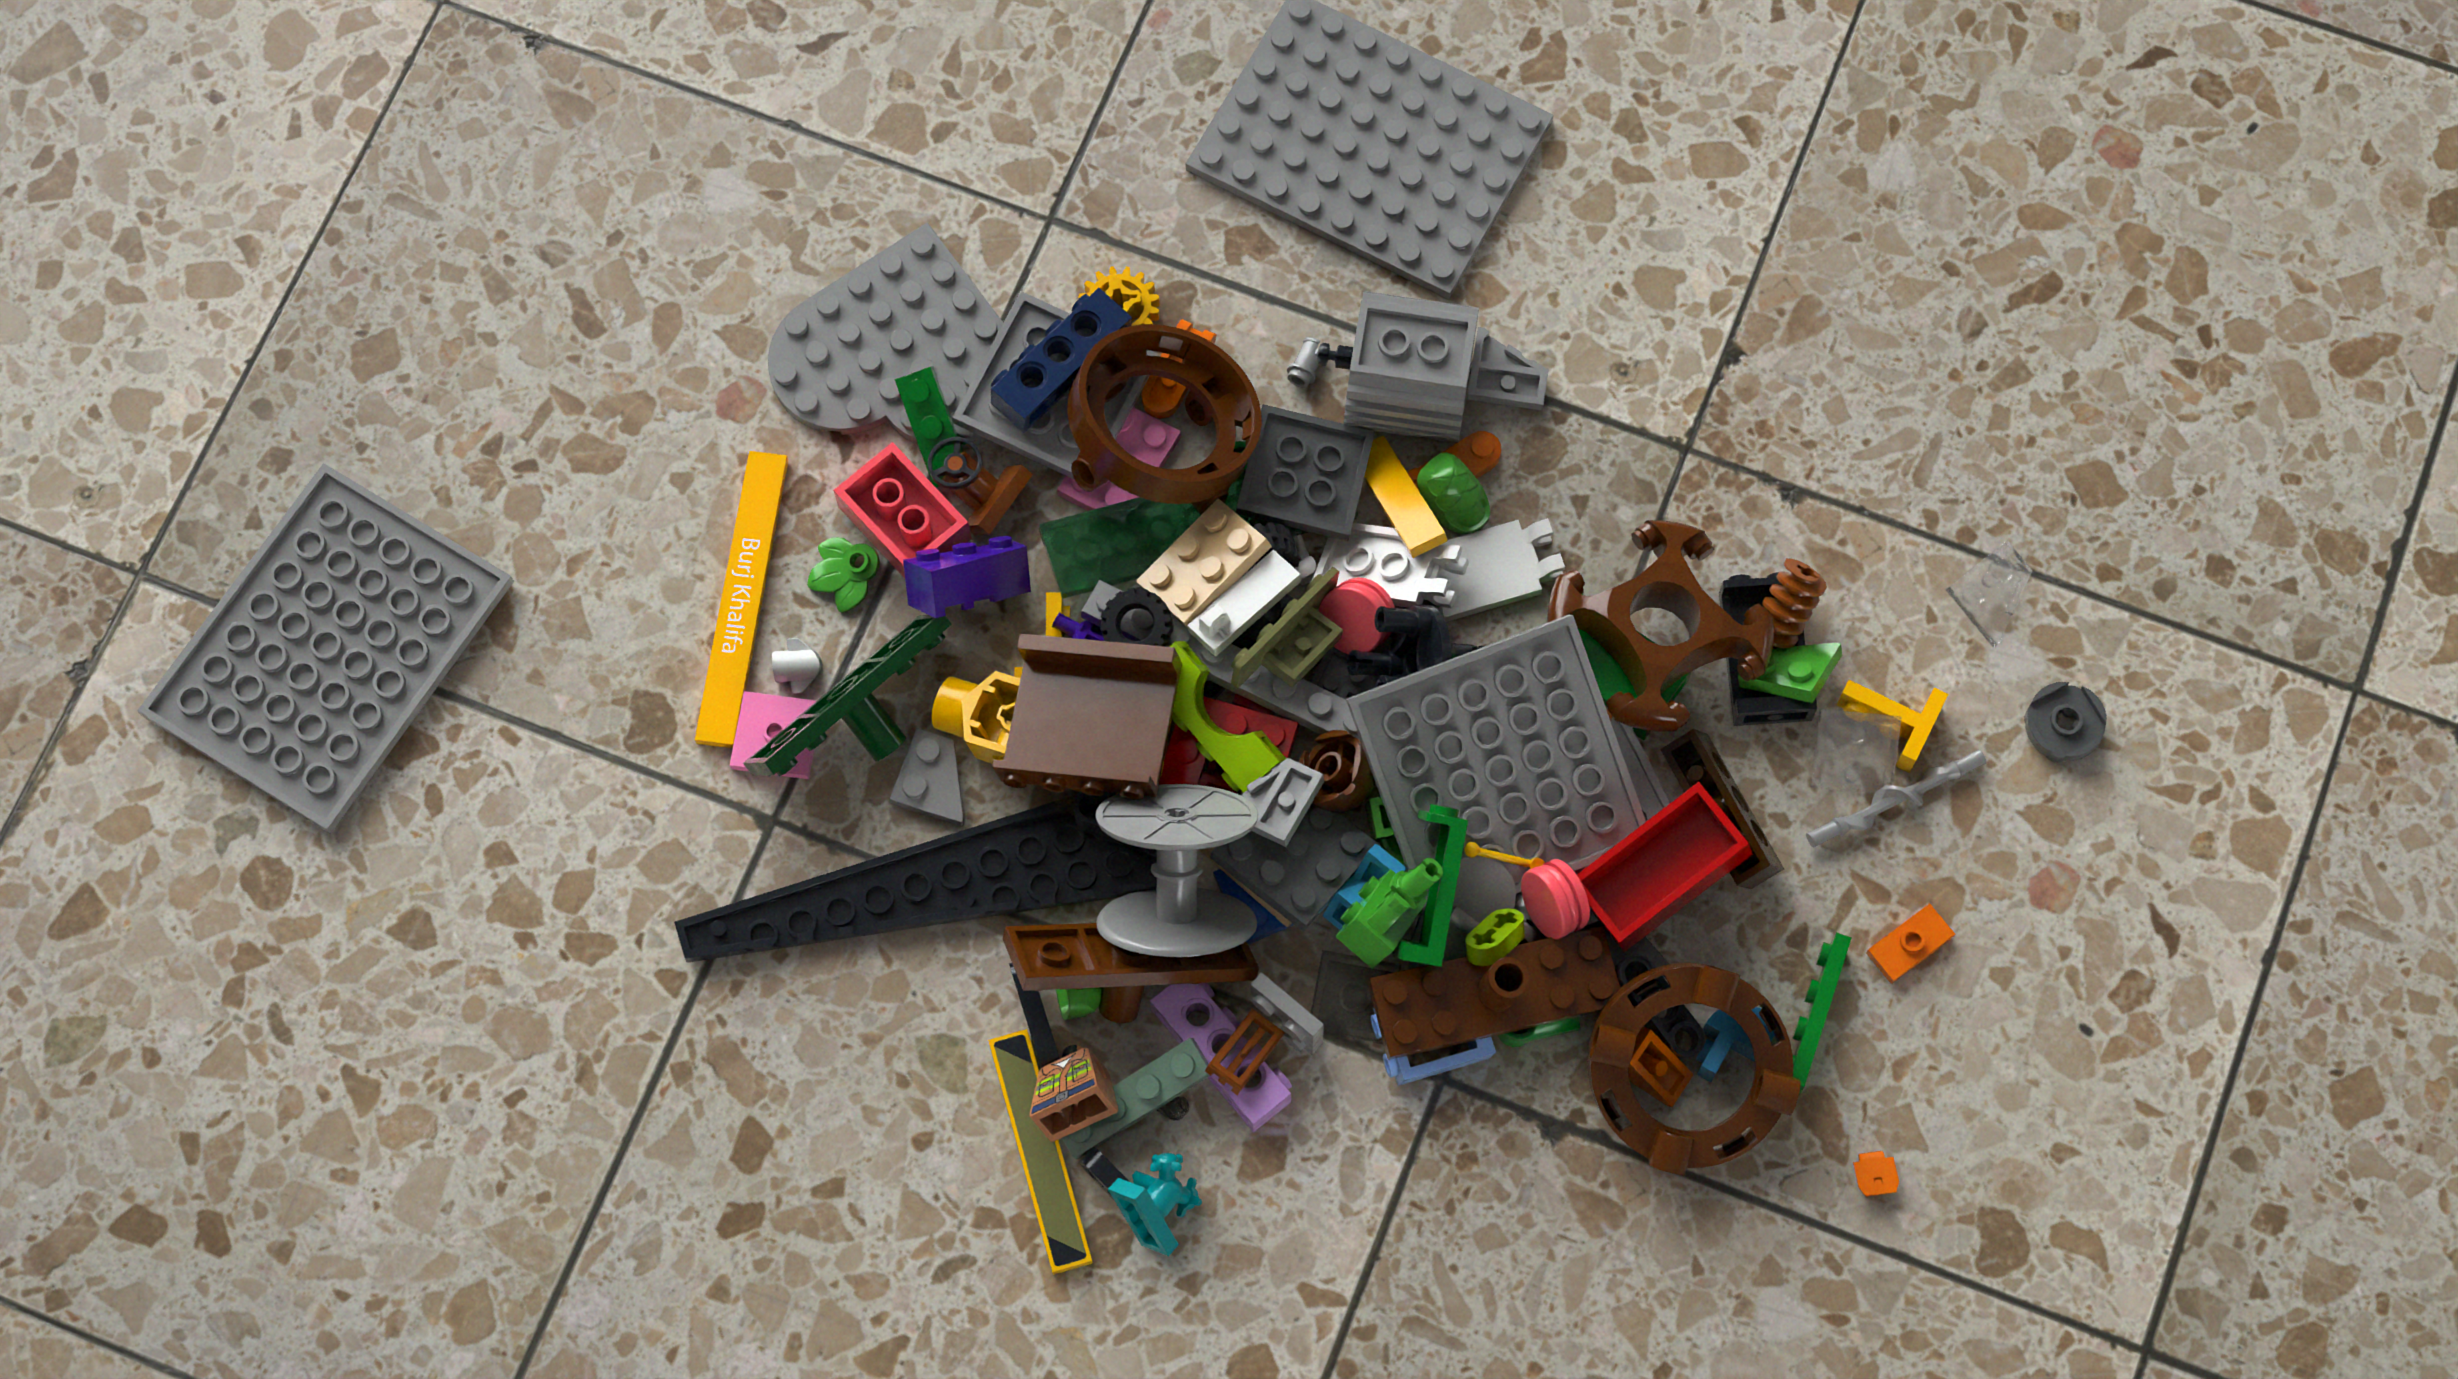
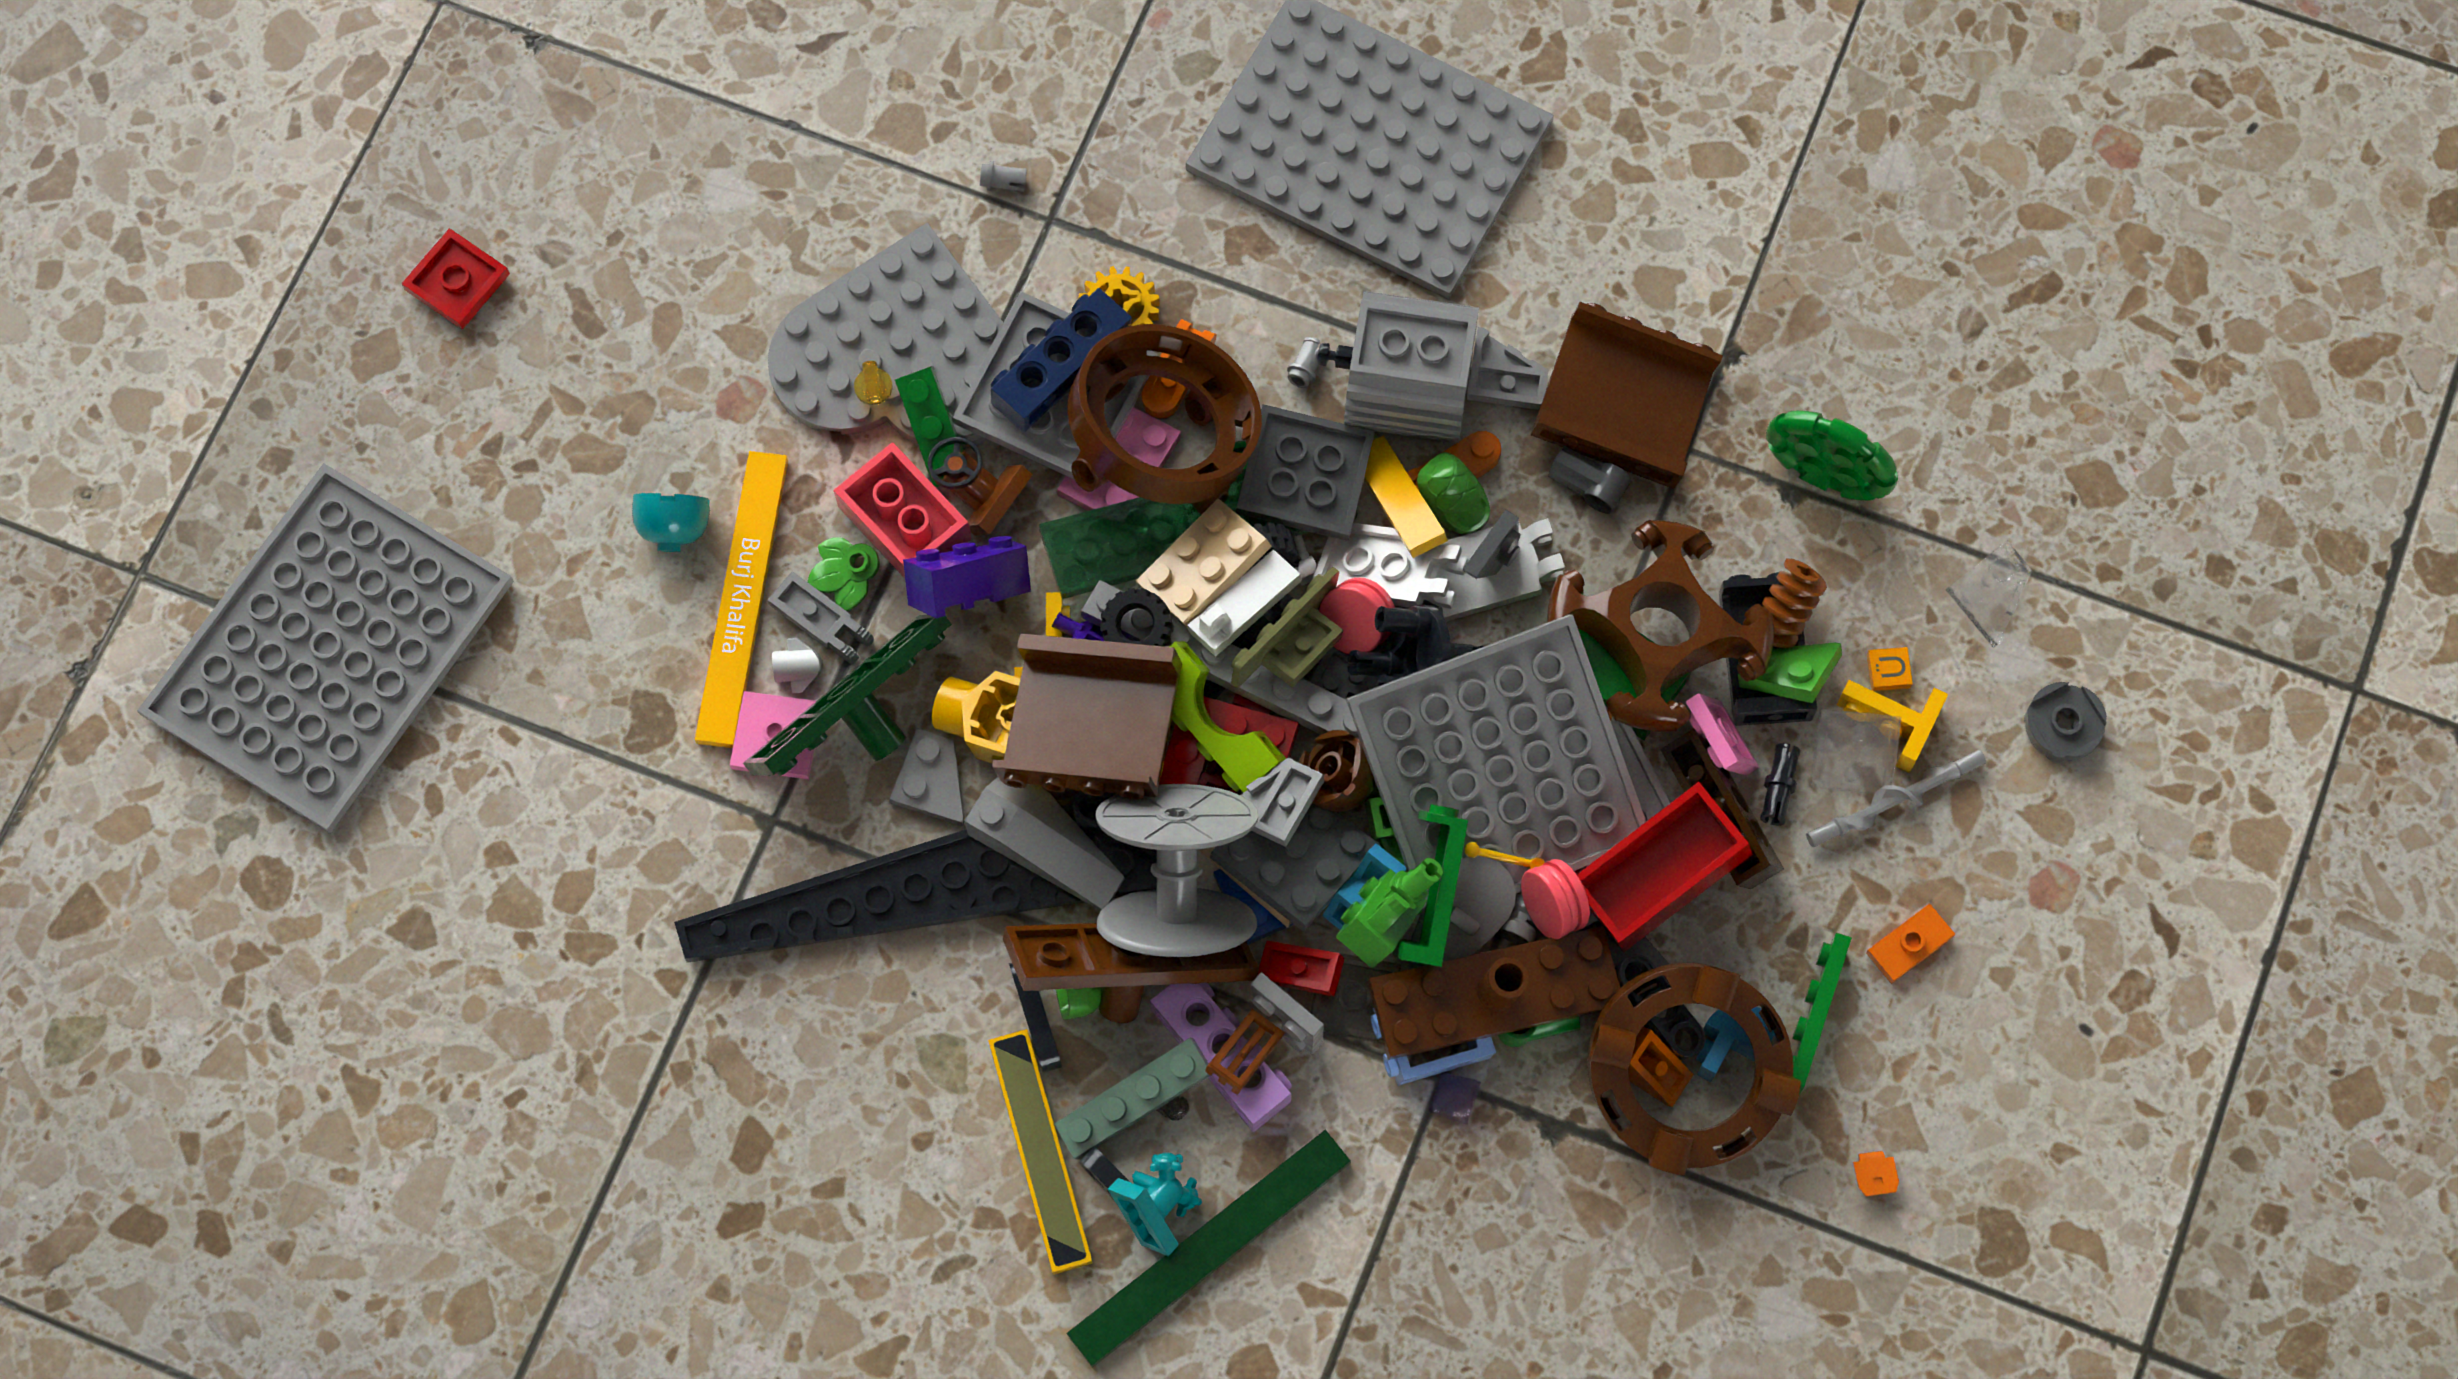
(455, 278): none -> red plate
(670, 519): none -> teal cylinder
(818, 616): none -> light grey hinge
(872, 384): none -> clear yellow plate
(1003, 177): none -> light grey pin
(1043, 838): none -> light grey wedge
(1072, 1093): nougat torso -> none
(1208, 1248): none -> dark green tile
(1301, 967): none -> red plate
(1455, 1097): none -> clear purple slope
(1495, 937): lime beam -> none
(1497, 548): none -> dark grey wing
(1598, 484): none -> dark grey piece
(1626, 394): none -> reddish brown panel
(1726, 743): none -> bright pink plate
(1780, 784): none -> black pin
(1832, 455): none -> green plate
(1889, 669): none -> light orange tile

